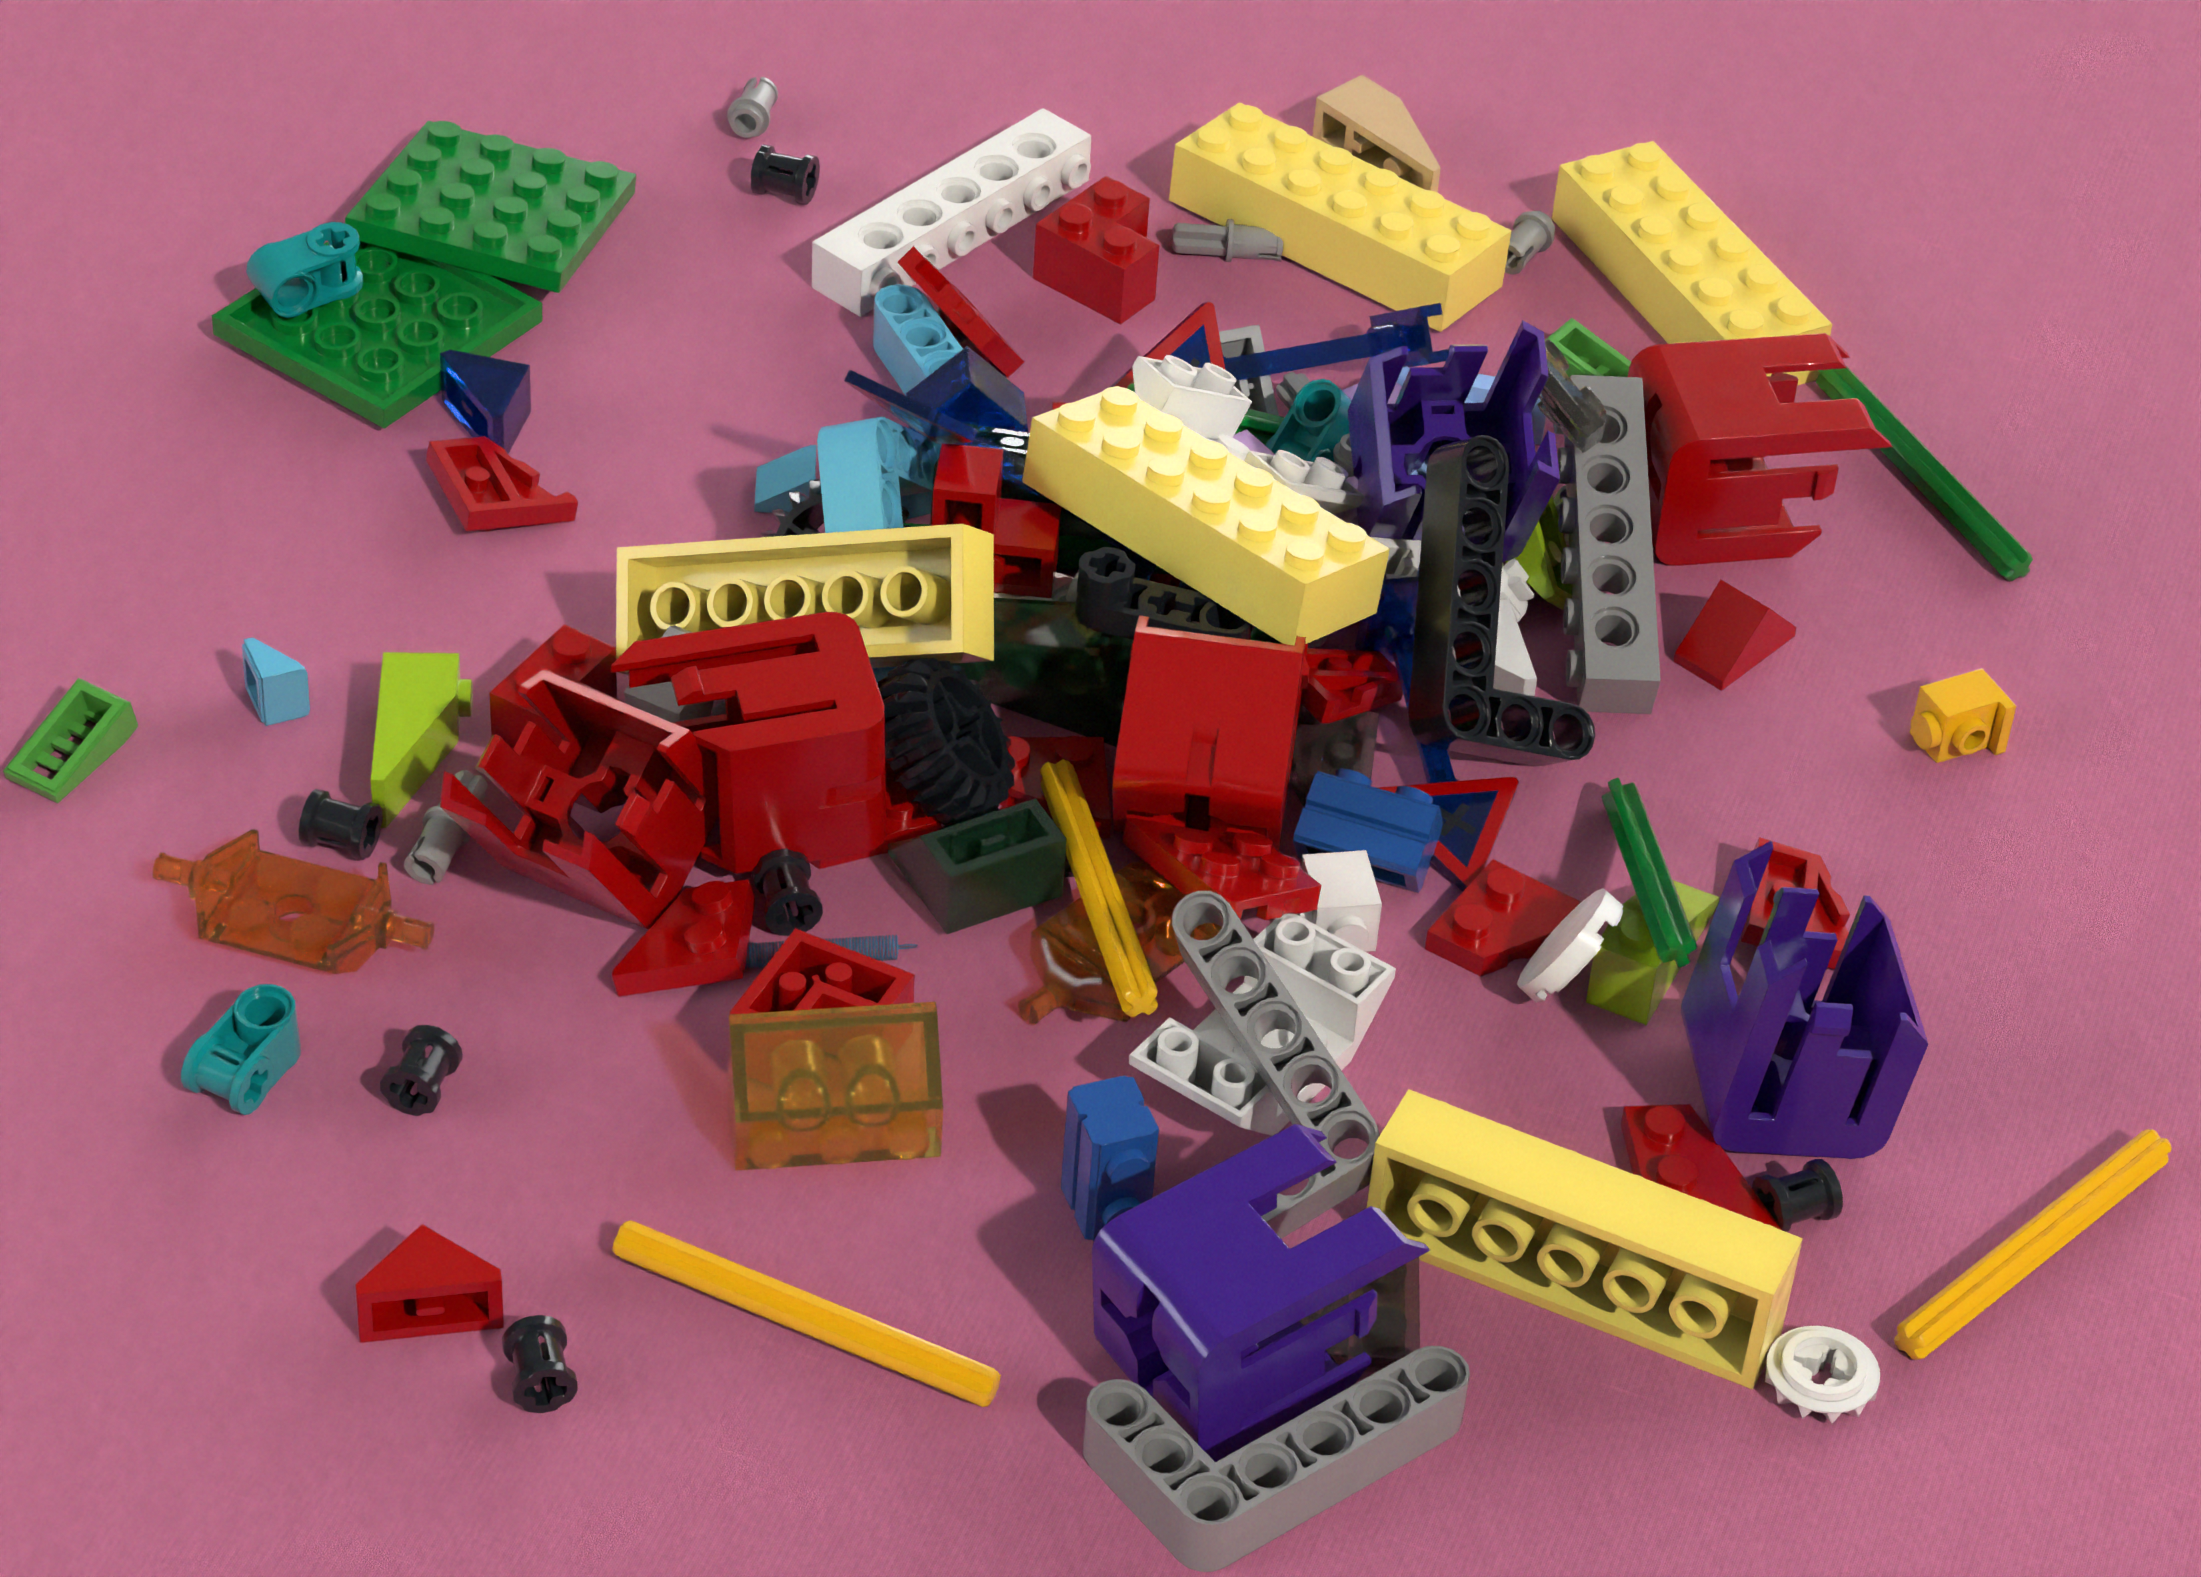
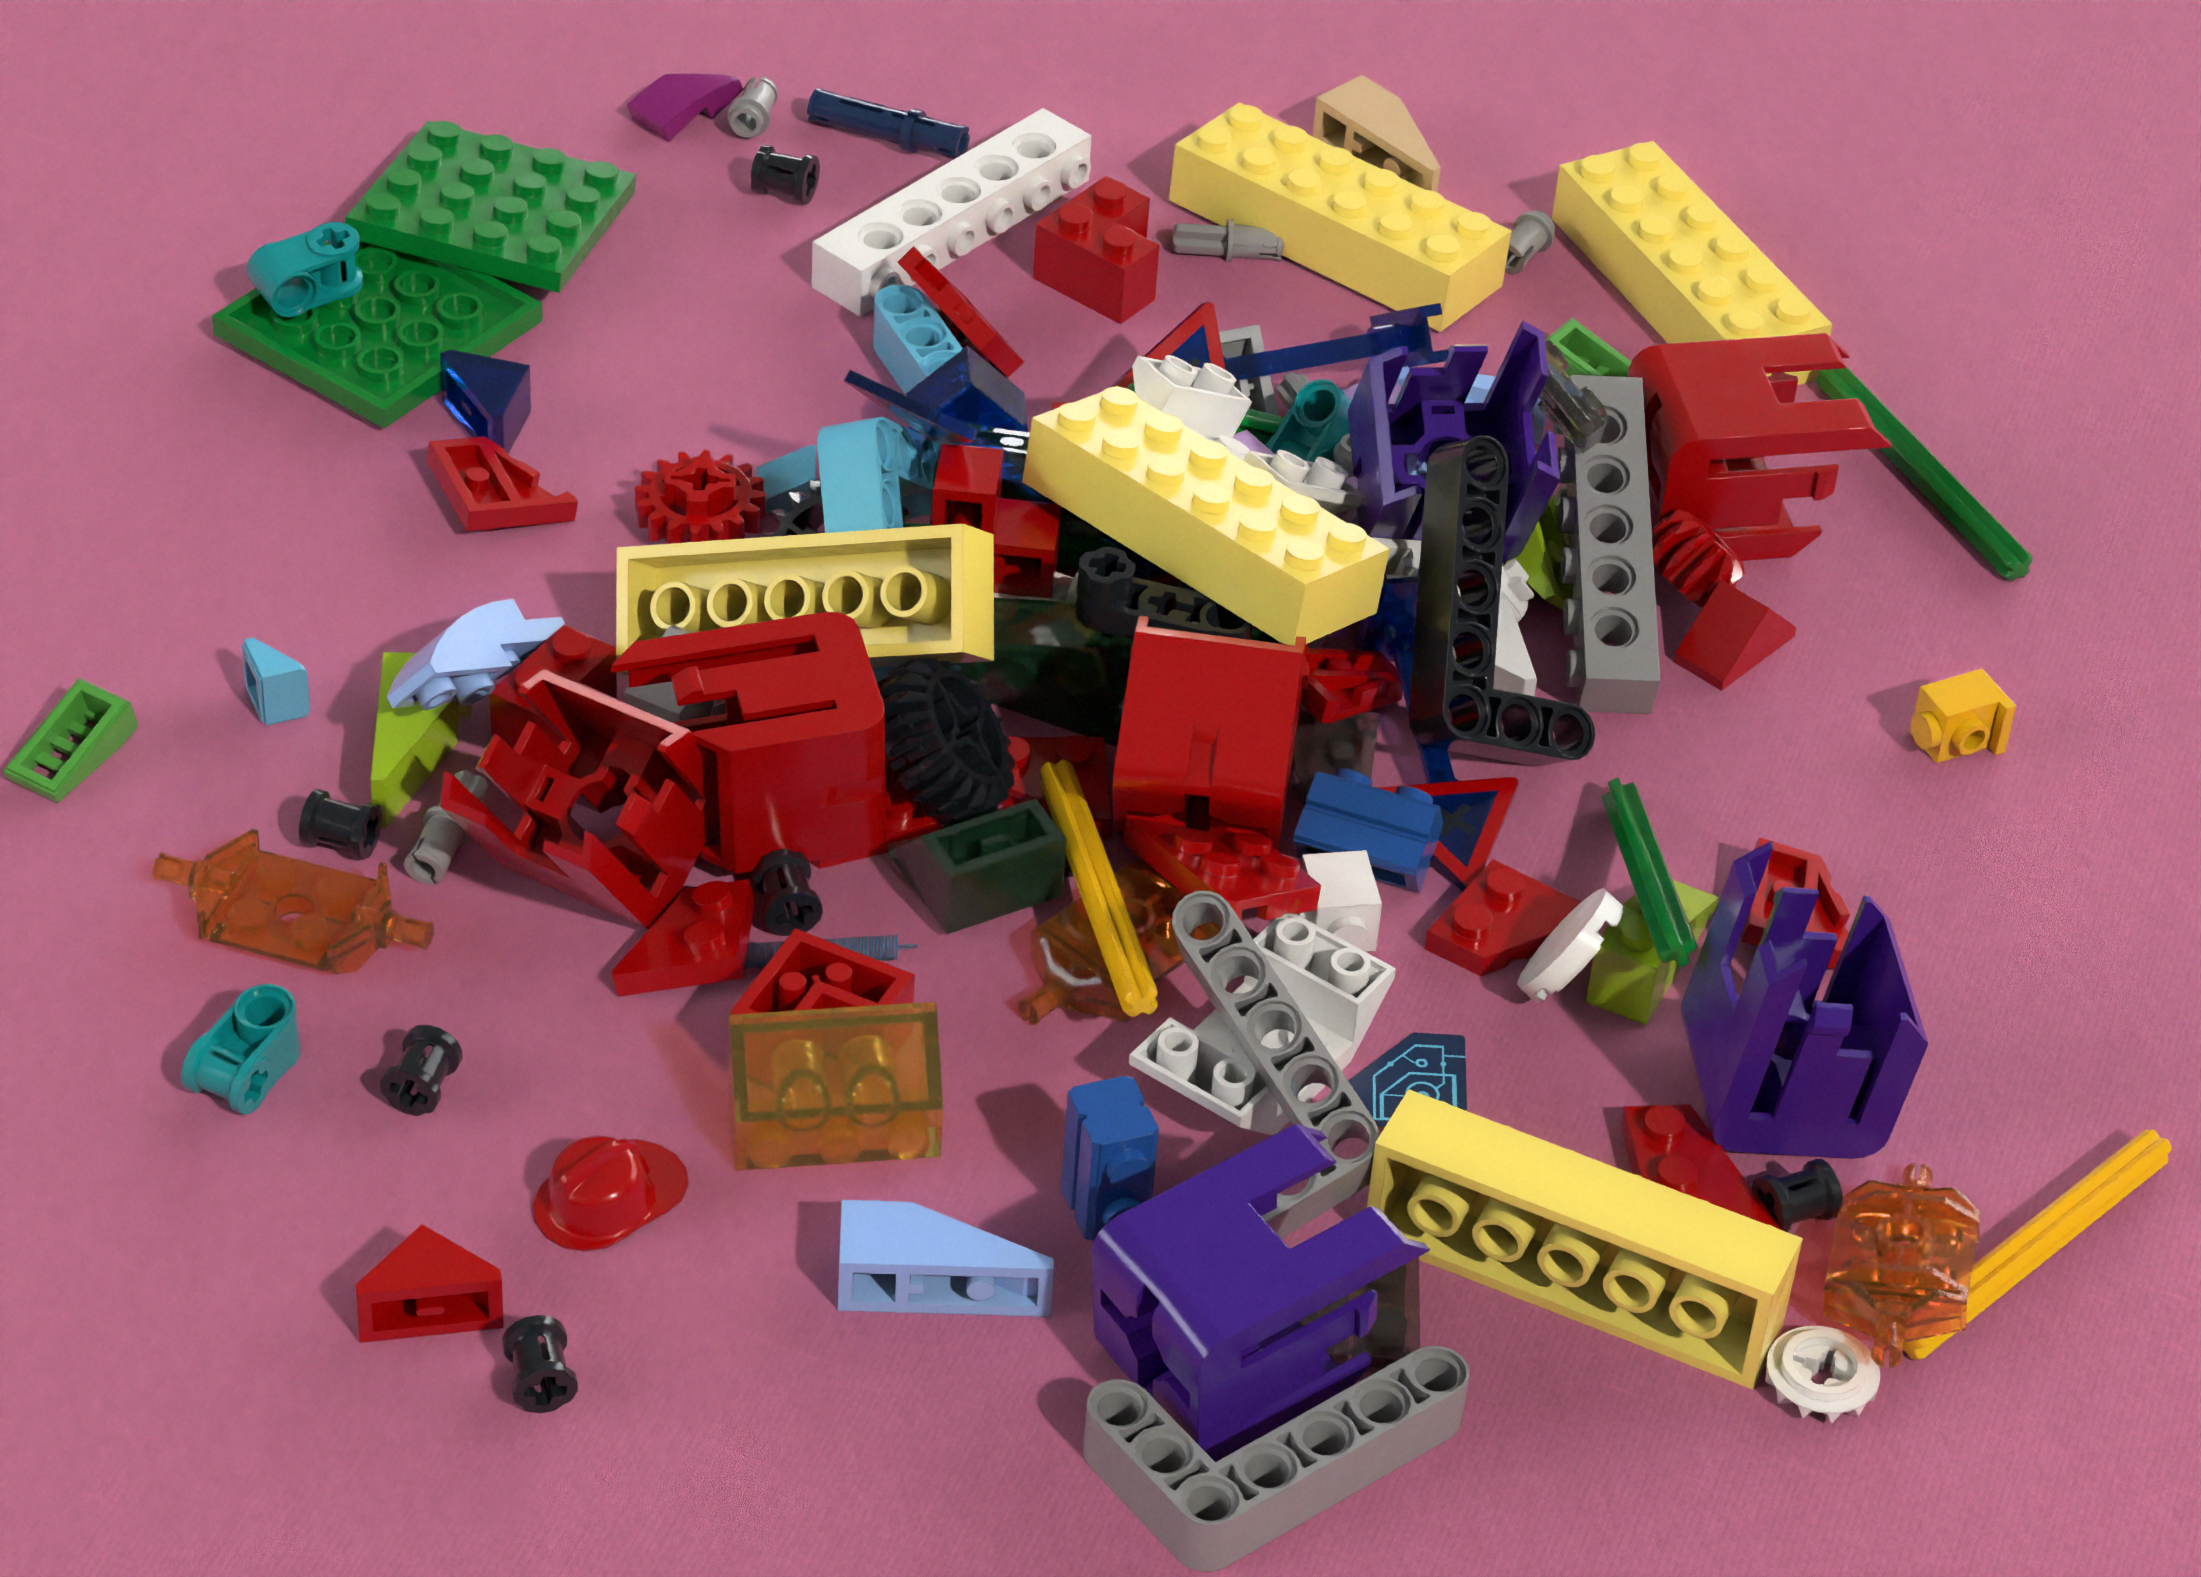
(470, 656): none -> light blue slope
(607, 1191): none -> red piece
(678, 98): none -> magenta slope
(700, 500): none -> red gear
(807, 1313): yellow axle -> none
(907, 128): none -> dark blue pin
(926, 1262): none -> light blue slope
(1421, 1063): none -> dark blue sticker
(1693, 556): none -> red gear
(1895, 1287): none -> clear orange plate

